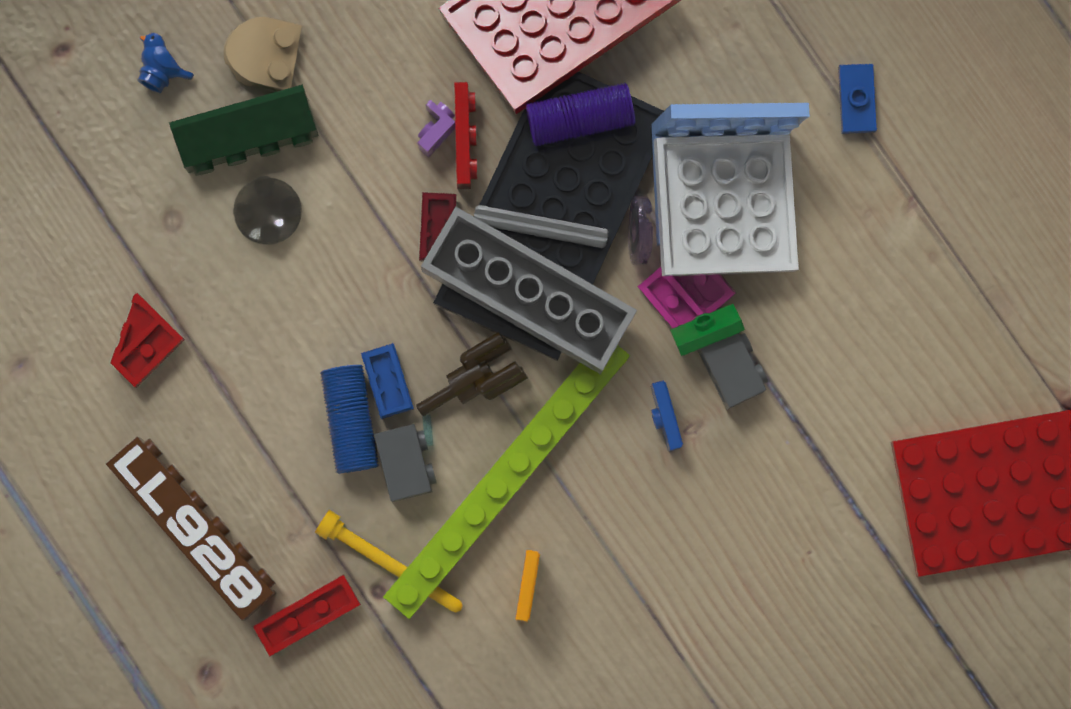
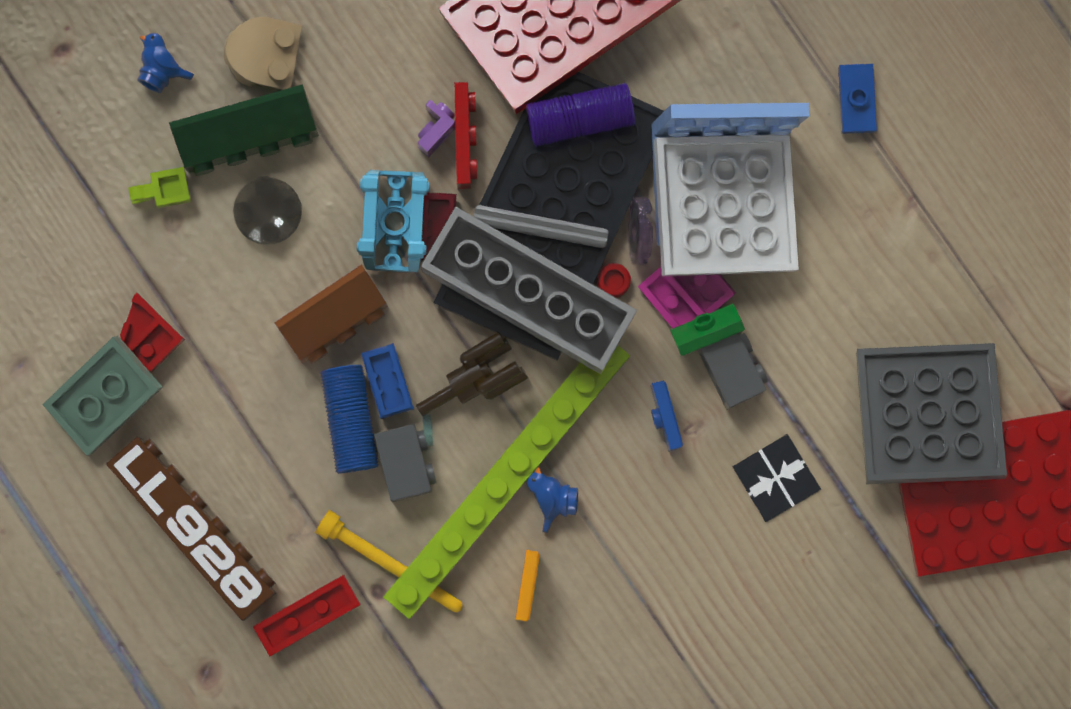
(102, 395): none -> sand green plate
(167, 188): none -> lime plate
(332, 315): none -> dark orange slope
(376, 212): none -> medium azure piece
(552, 497): none -> blue animal
(614, 279): none -> red tile
(776, 478): none -> black sticker
(930, 414): none -> dark grey plate

